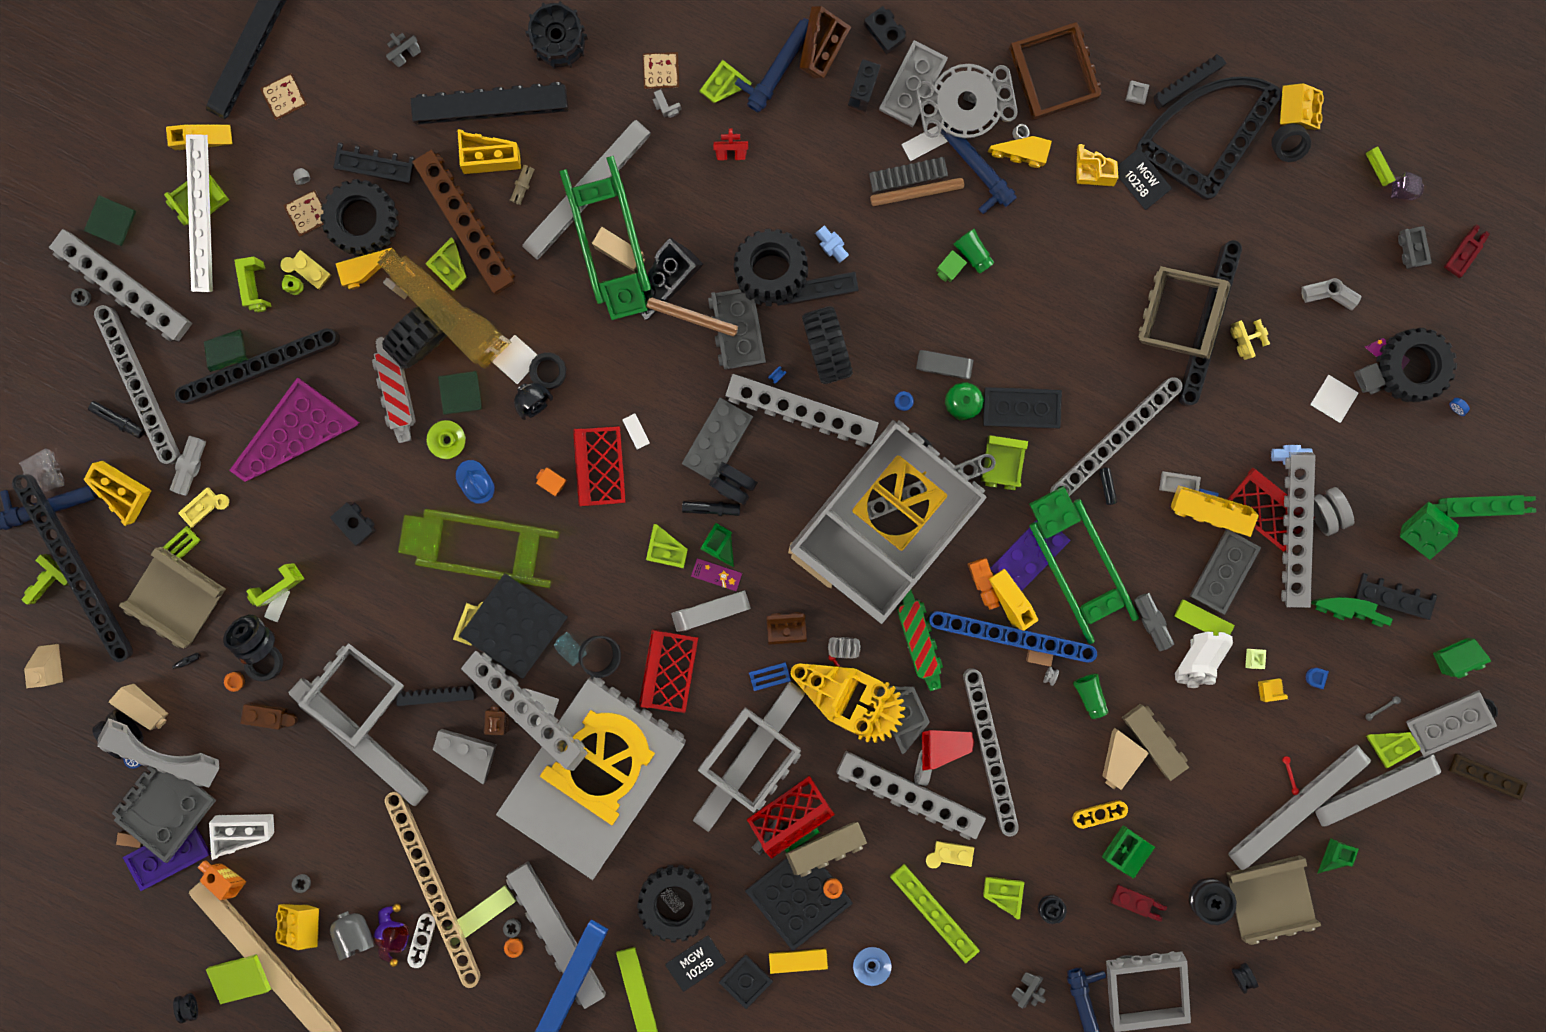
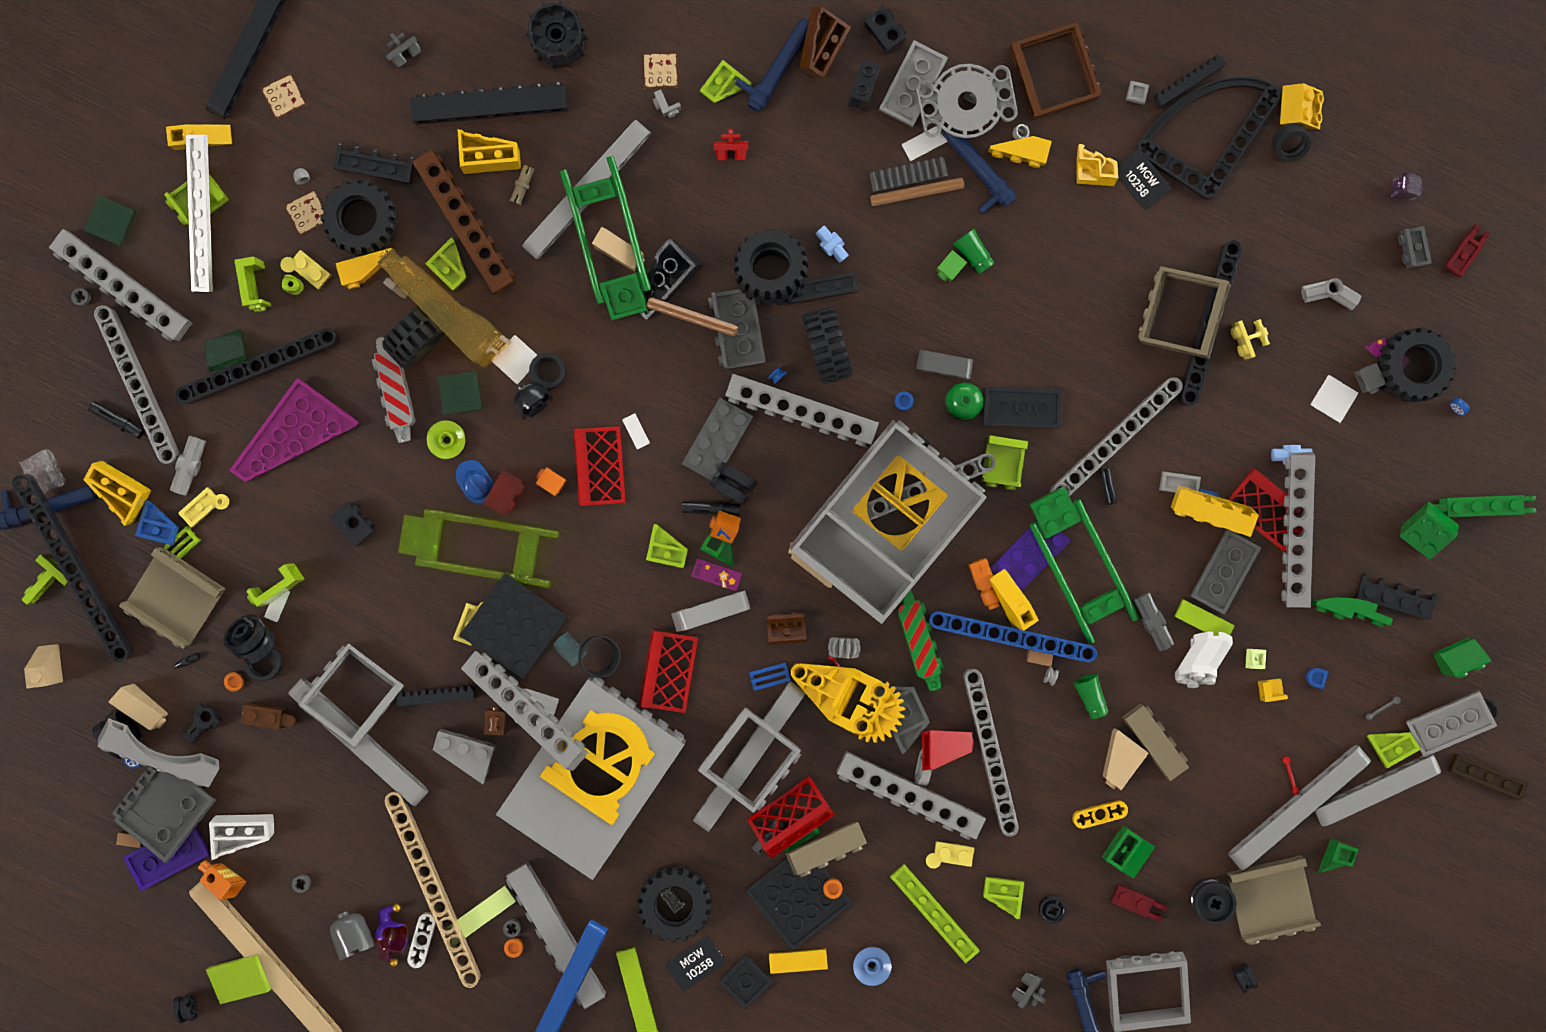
(156, 525): none -> blue wing
(200, 723): none -> black connector
(297, 926): yellow slope -> none
(504, 491): none -> clear red brick
(724, 526): none -> orange brick
(1332, 511): light grey wheel -> none
(1380, 166): lime tile -> none

